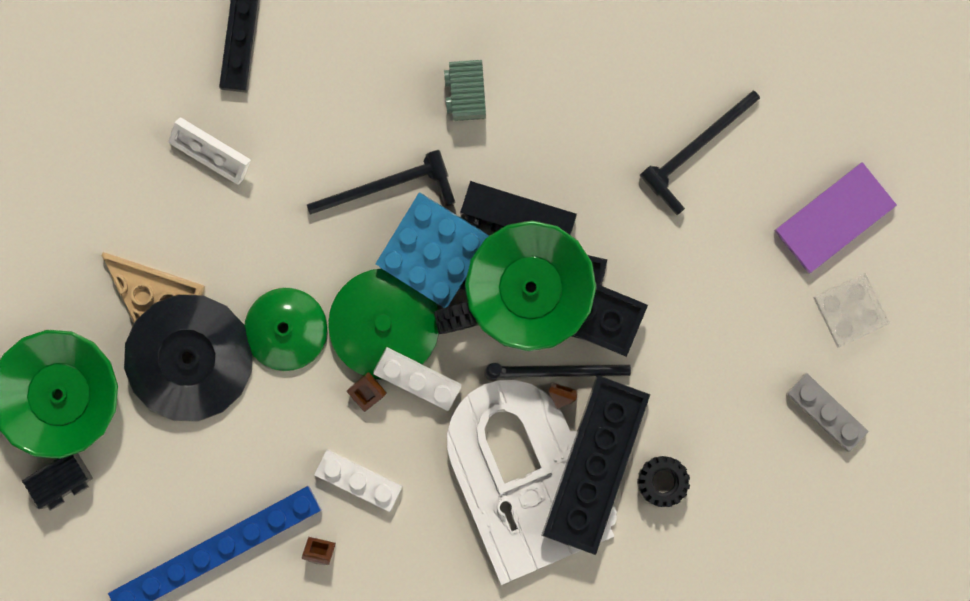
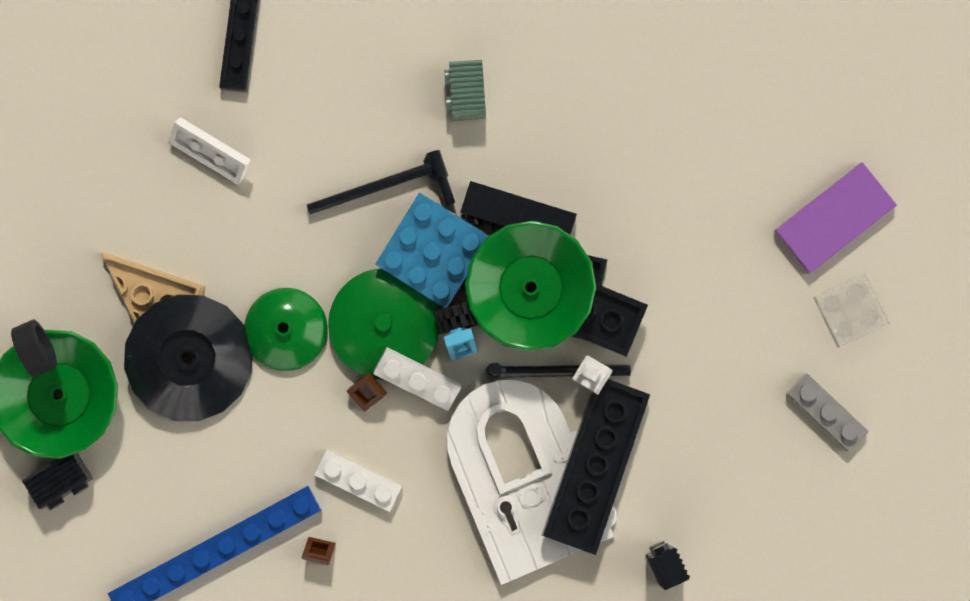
(34, 348): none -> black tyre
(460, 343): none -> medium azure plate
(562, 395): reddish brown slope -> none
(592, 374): none -> white tile
(657, 178): black bar -> none
(667, 565): none -> black brick
(680, 487): black tyre -> none

